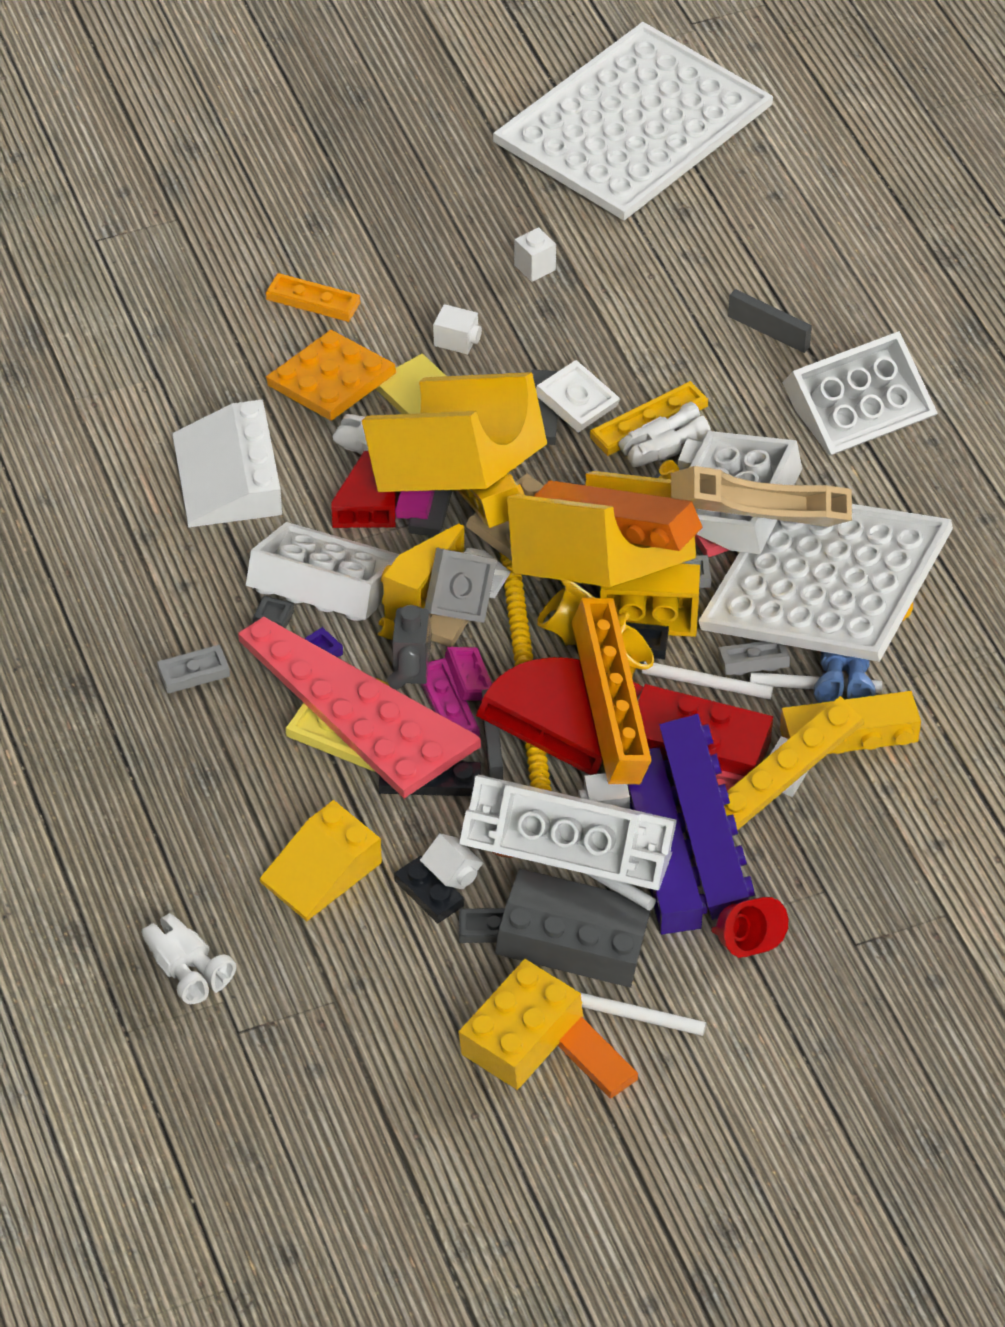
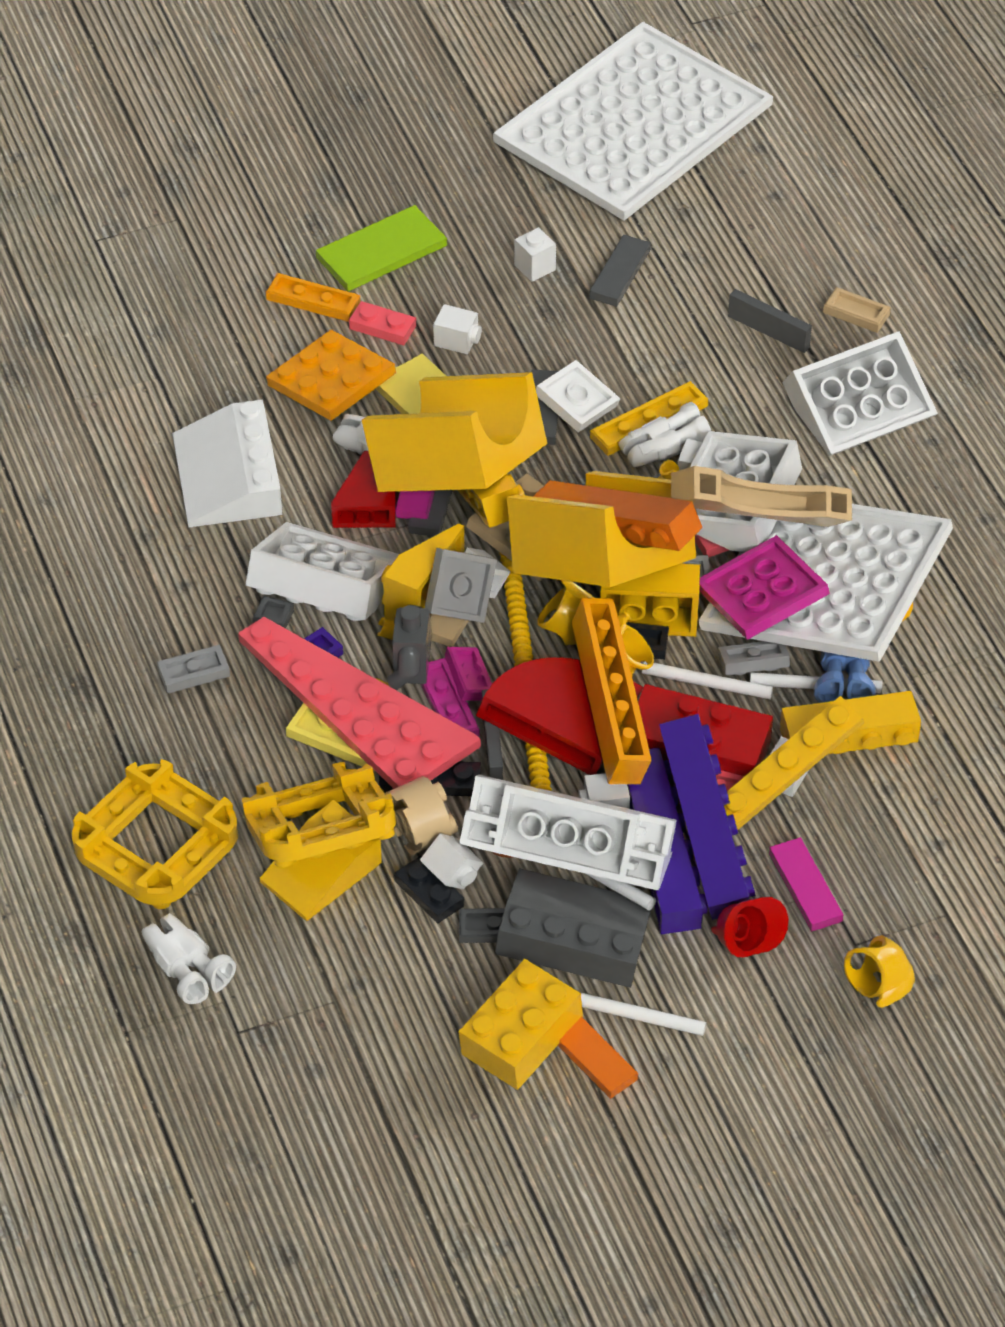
(165, 882): none -> yellow plate
(285, 844): none -> yellow plate
(381, 248): none -> lime tile
(382, 323): none -> coral plate
(421, 813): none -> tan brick
(620, 270): none -> dark grey tile
(762, 587): none -> dark pink plate
(806, 884): none -> dark pink tile
(856, 309): none -> tan tile
(890, 960): none -> yellow piece

